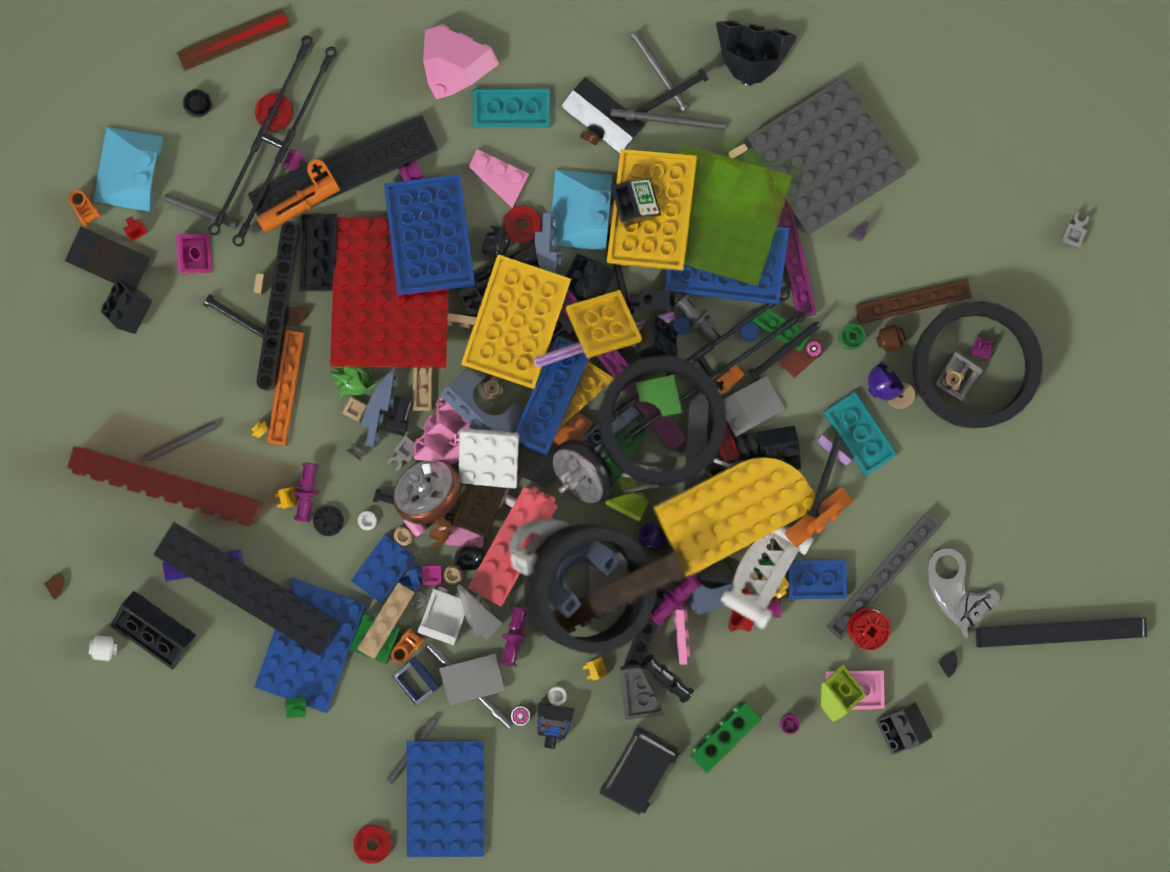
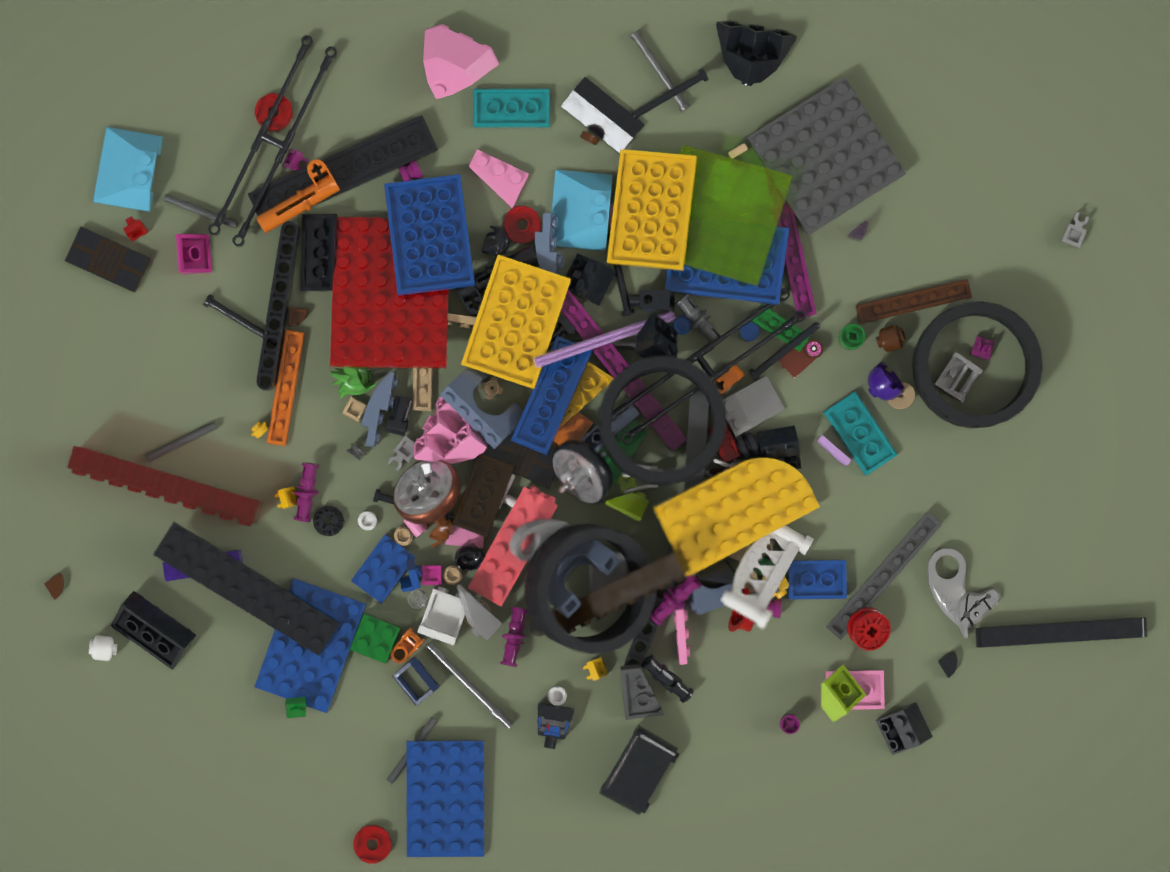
(84, 209): orange piece -> none
(126, 306): black slope -> none
(197, 103): black hair -> none
(233, 40): reddish brown tile -> none
(259, 284): tan tile -> none
(386, 620): tan plate -> none
(471, 679): light grey tile -> none
(488, 458): white plate -> none
(520, 715): tile -> none
(523, 562): white tile -> none
(603, 324): yellow plate -> none
(630, 114): flat silver bar -> none
(635, 201): black slope -> none
(652, 537): dark purple head -> none
(661, 393): bright green tile -> none
(708, 761): green brick -> none
(813, 512): black bar -> none
(828, 510): orange bracket -> none
(950, 373): tan plate -> none

